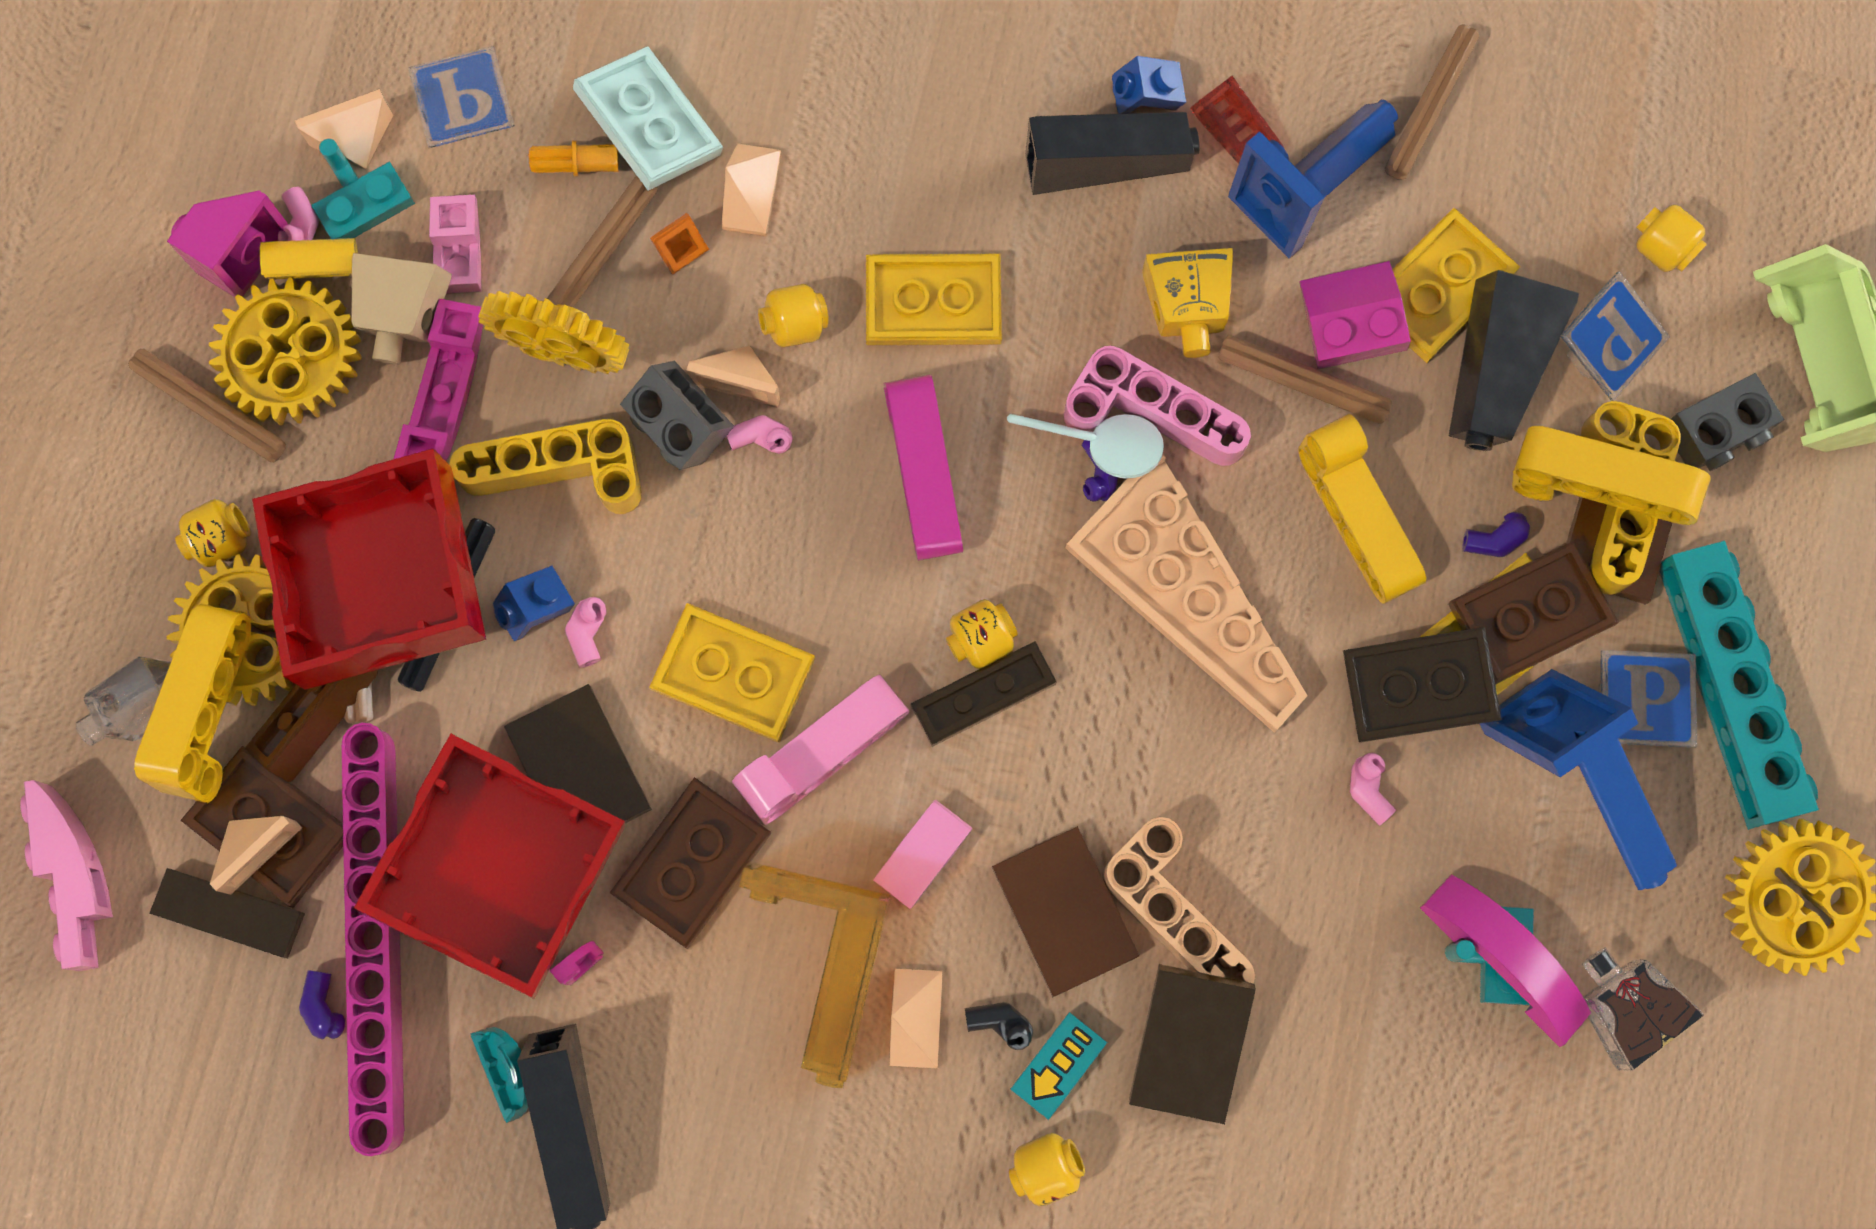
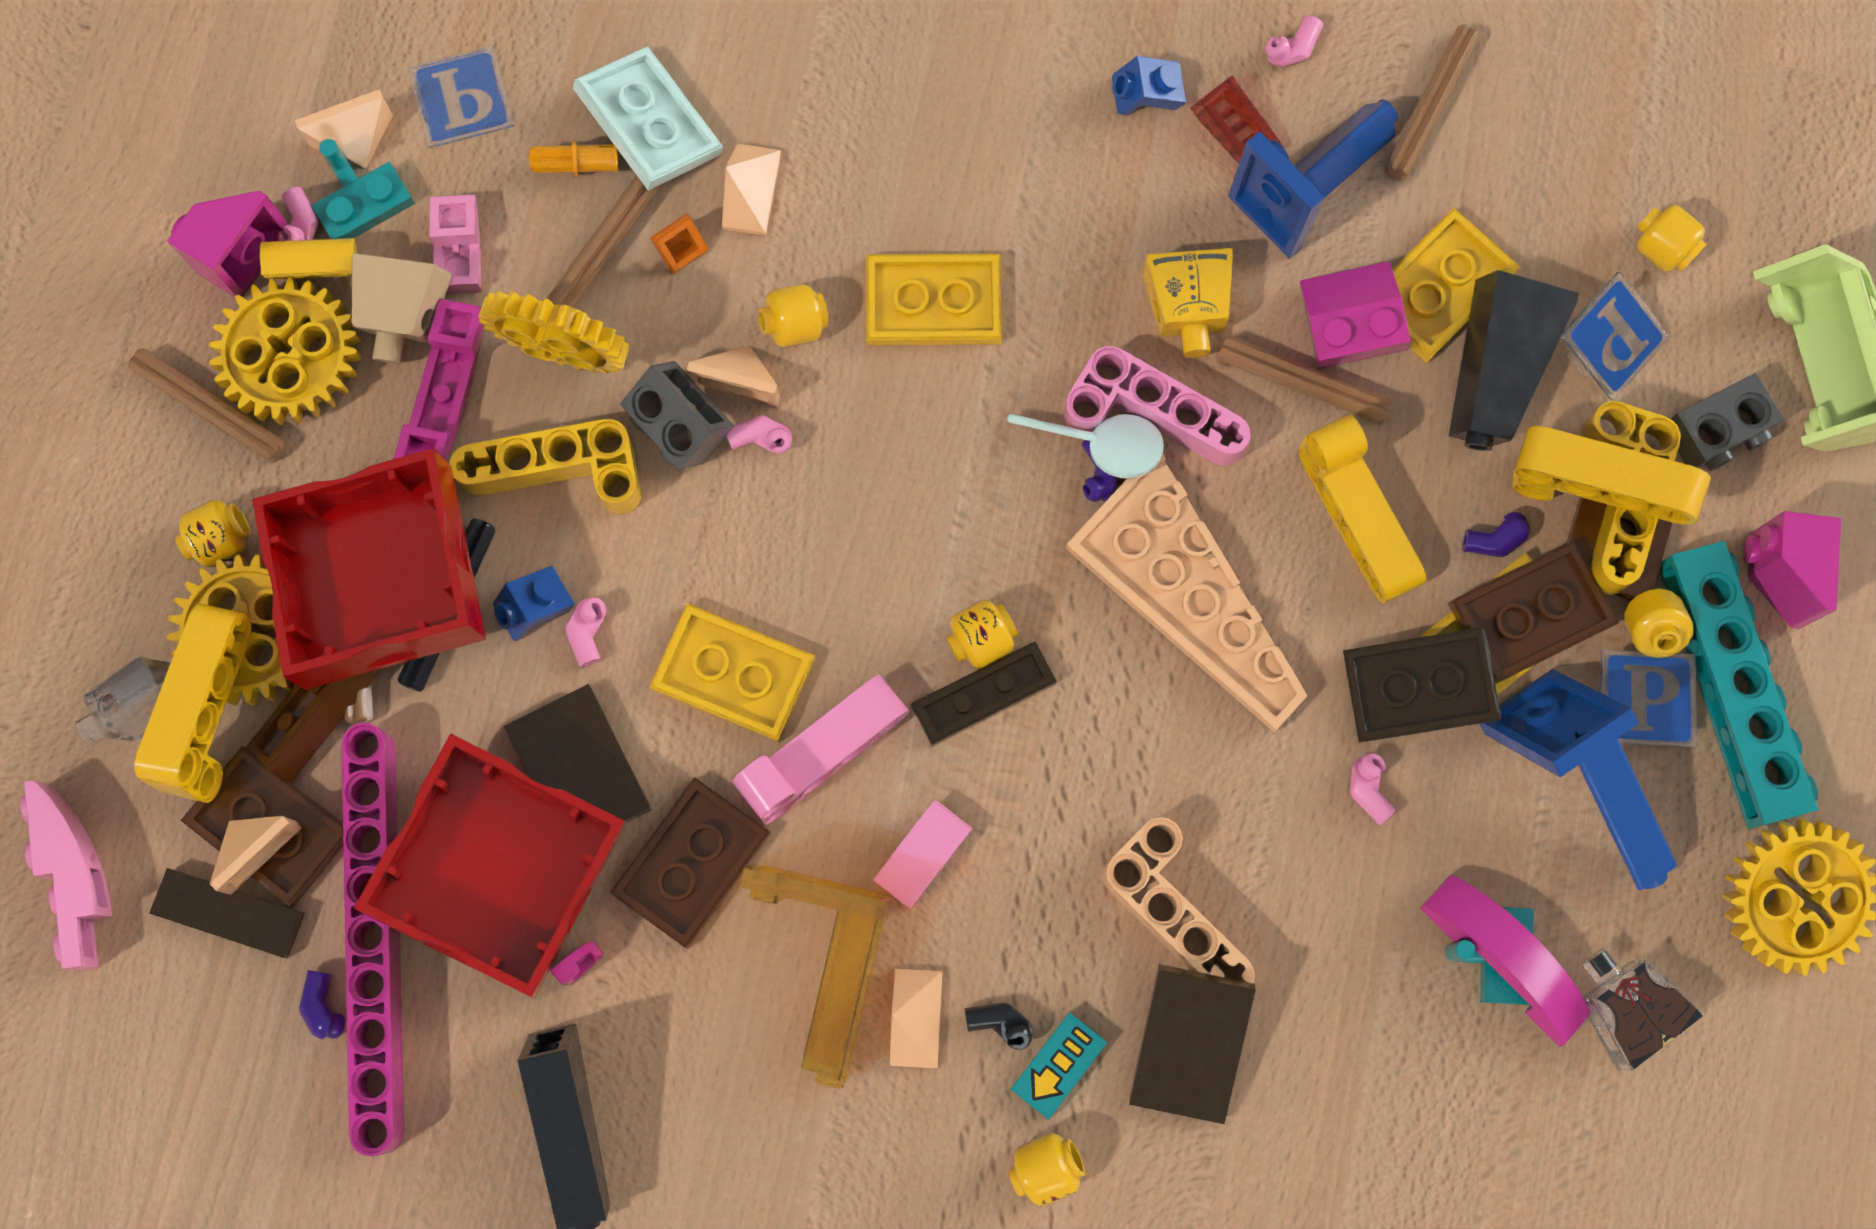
(499, 1059): teal tile -> none
(924, 466): dark pink beam -> none
(1065, 911): reddish brown tile -> none
(1106, 148): black slope -> none
(1296, 49): none -> bright pink arm
(1658, 623): none -> yellow head
(1796, 565): none -> dark pink slope

